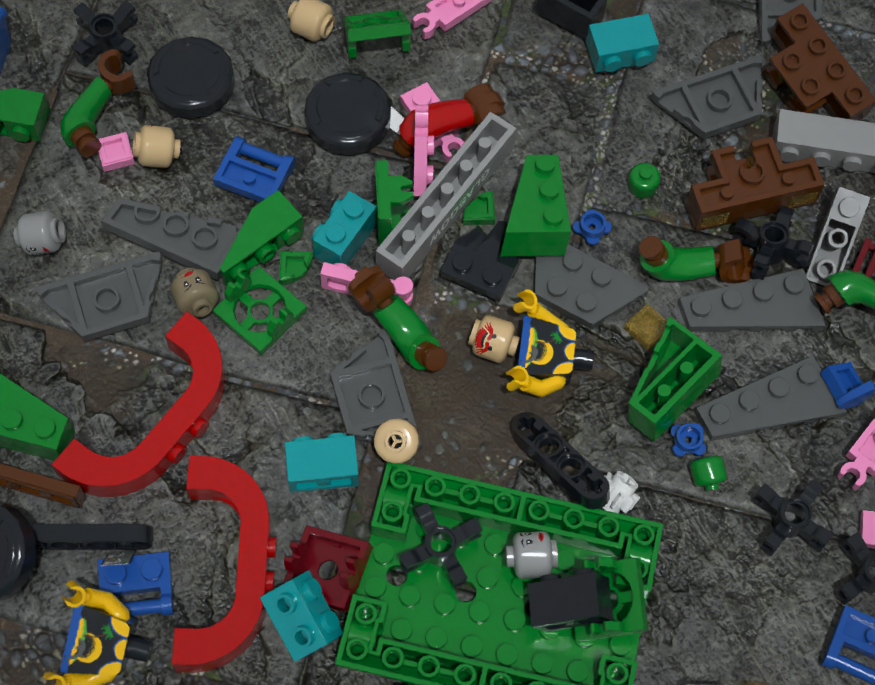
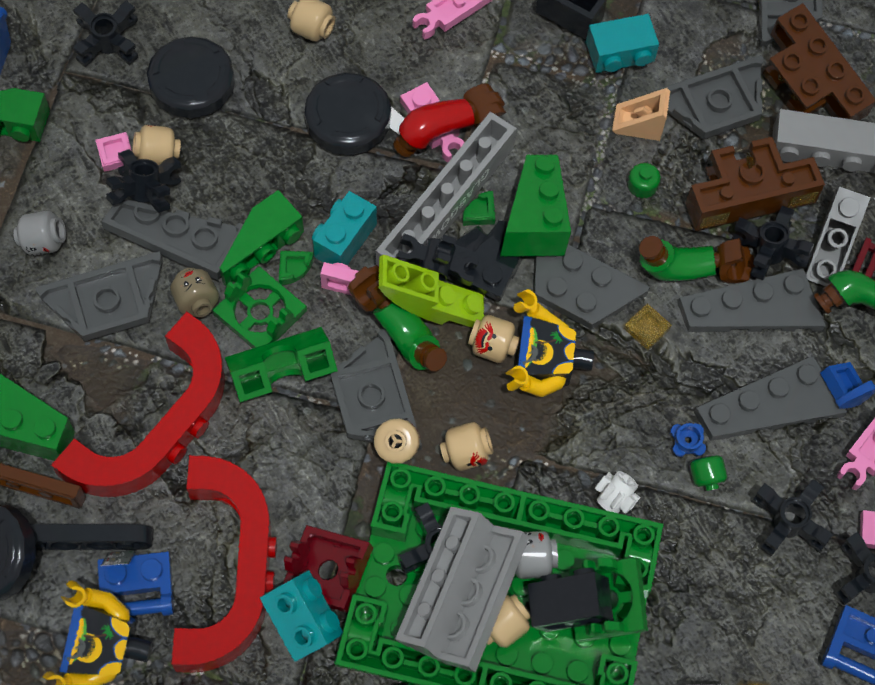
(79, 120): piece -> none
(143, 180): none -> black pin
(250, 178): blue plate -> none
(300, 354): none -> green arch
(321, 463): teal brick -> none
(376, 26): green piece -> none
(390, 199): green piece -> none
(423, 146): bright pink plate -> none
(426, 296): none -> lime slope
(438, 257): none -> black pin
(462, 589): none -> light grey slope
(467, 446): none -> tan head
(510, 623): none -> tan head
(563, 457): black beam -> none
(596, 219): blue plate -> none
(643, 115): none -> light nougat slope
(673, 379): green wedge -> none

